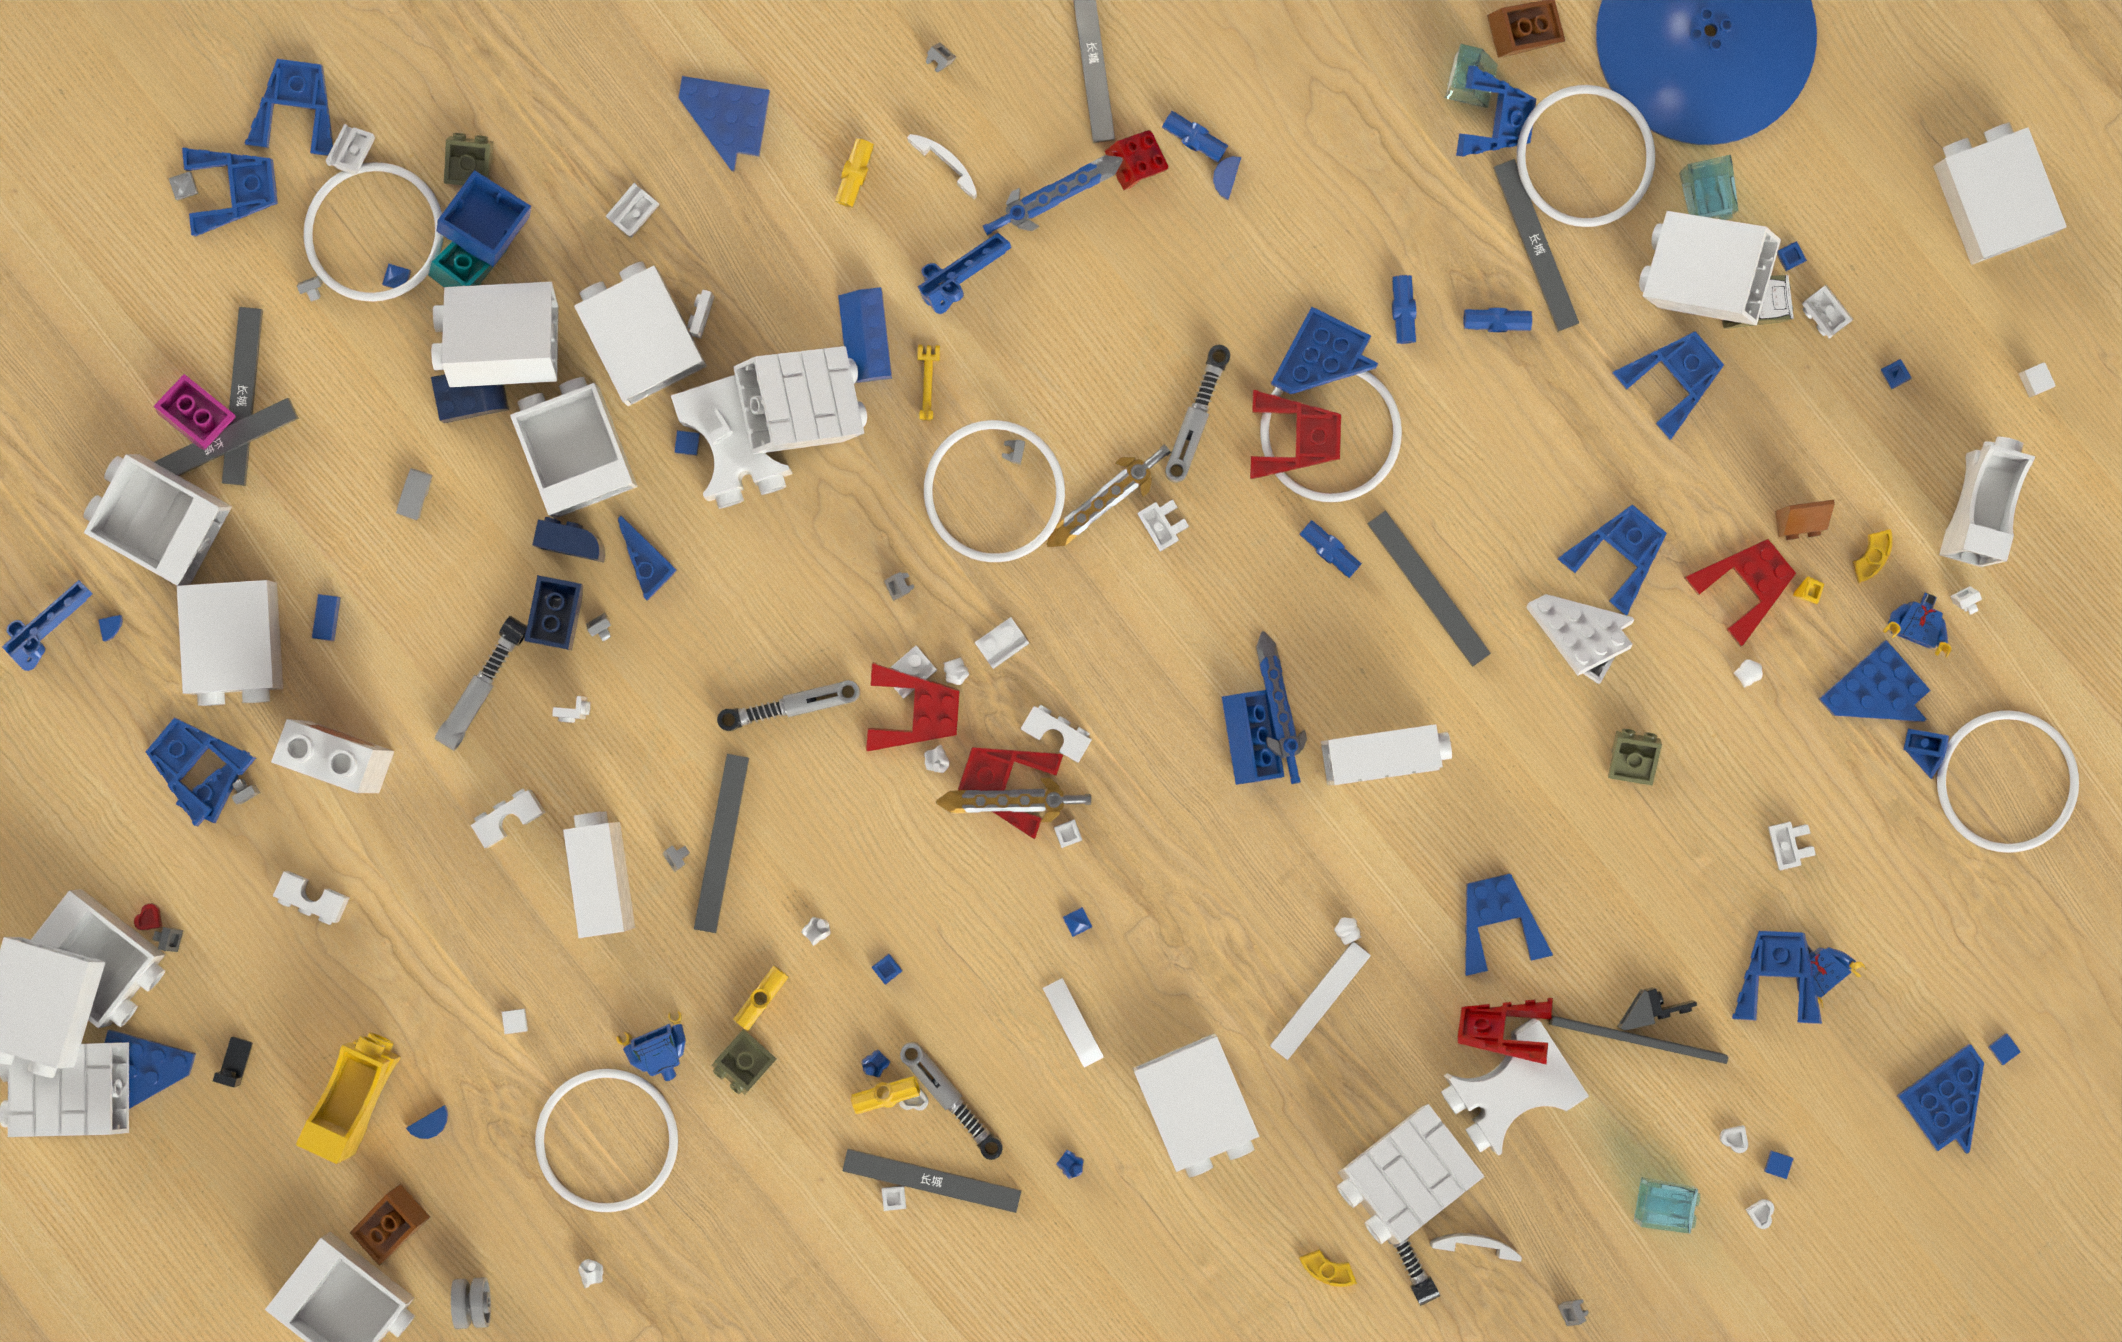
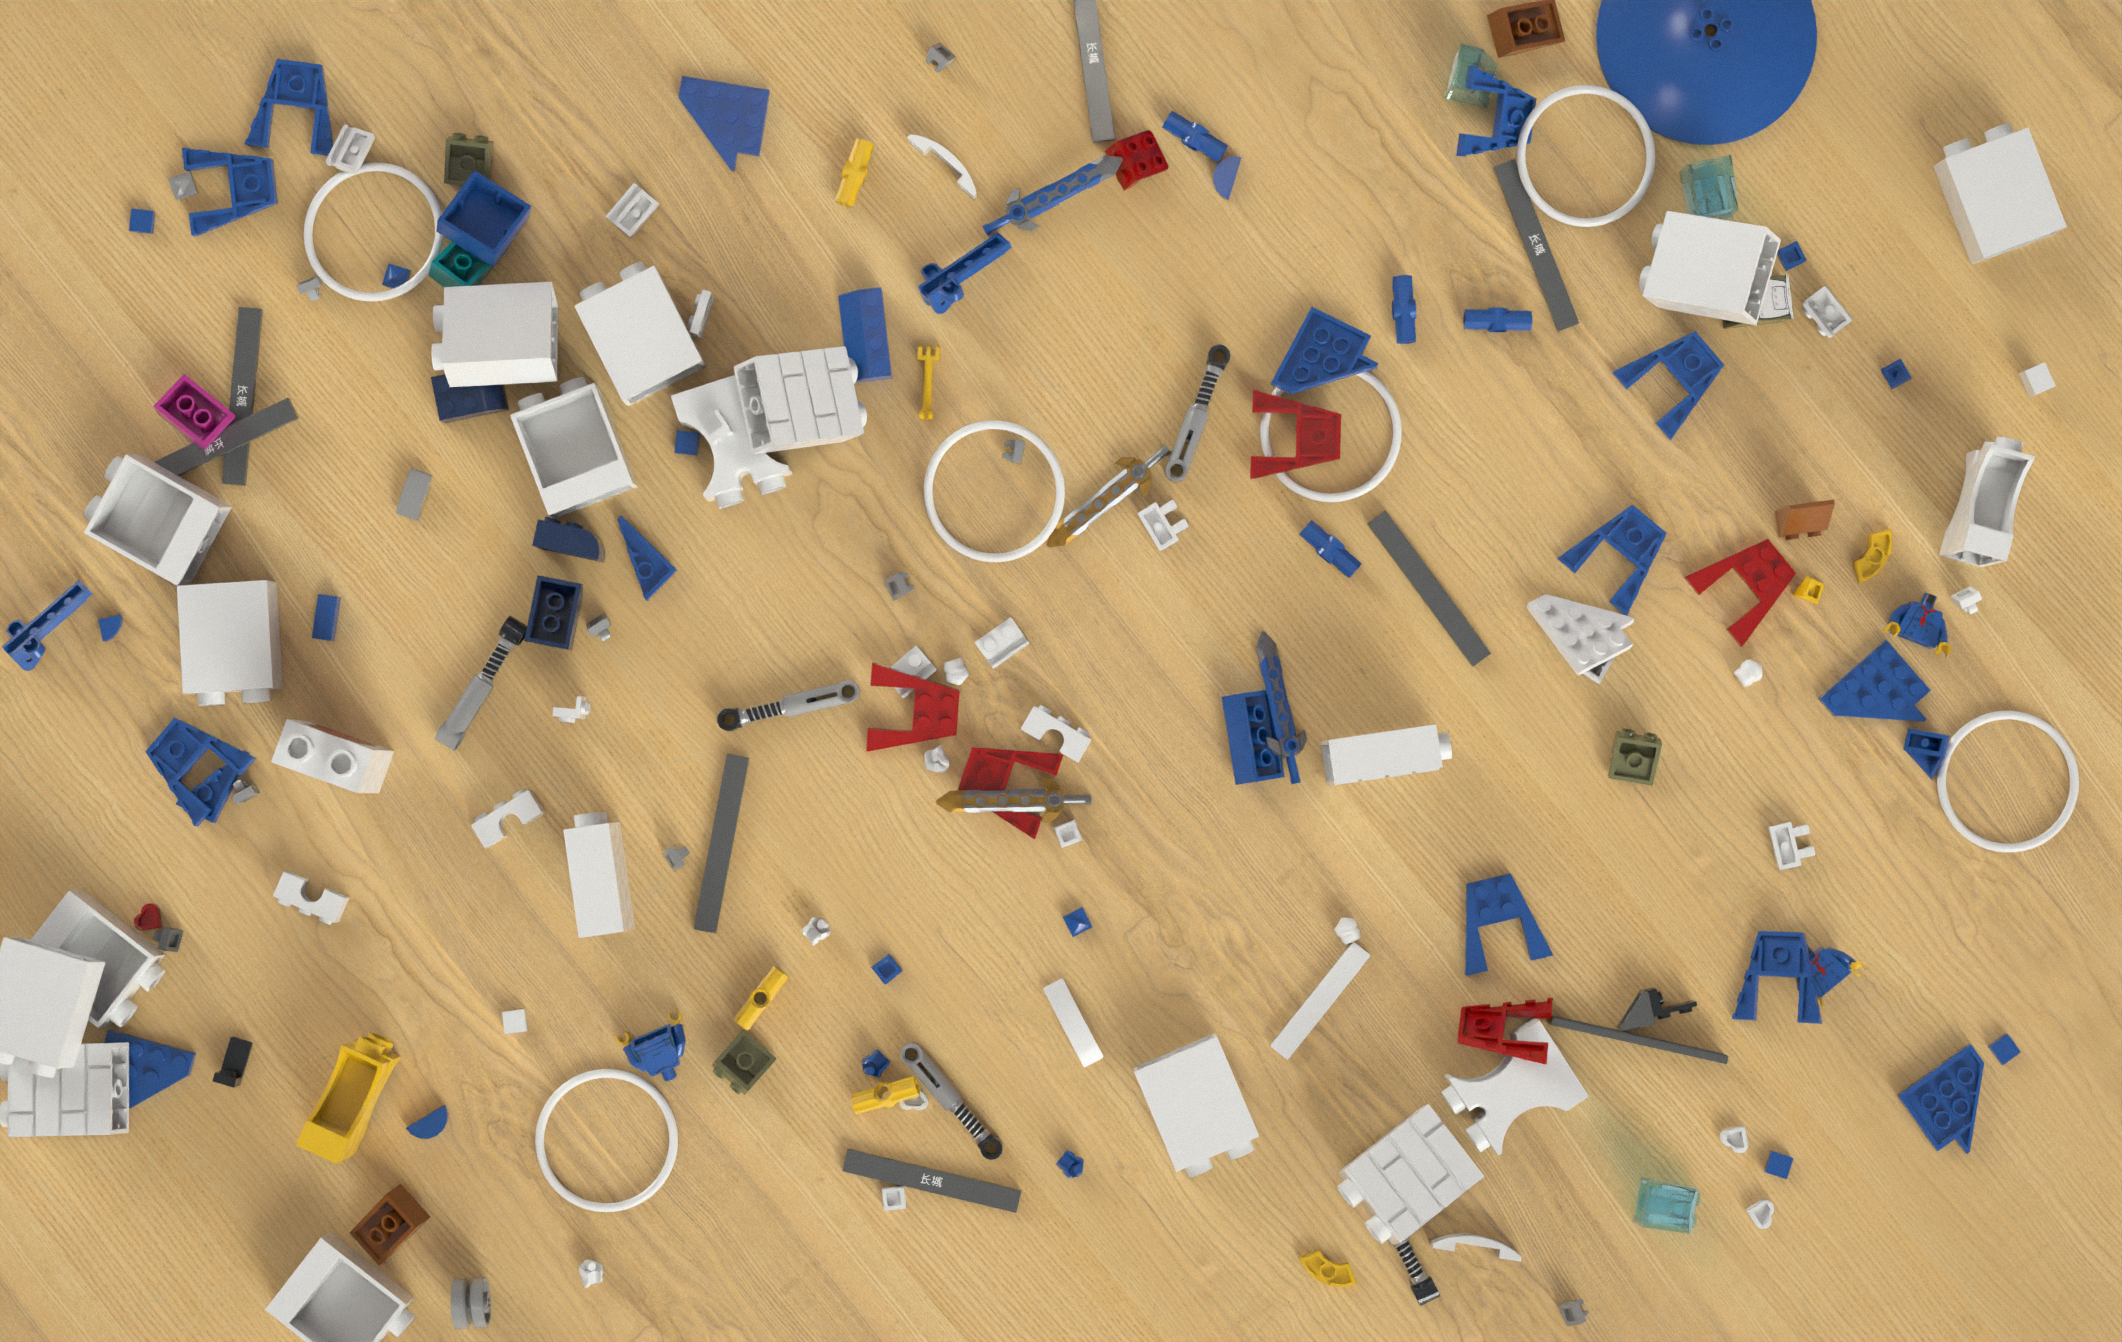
(142, 221): none -> blue tile

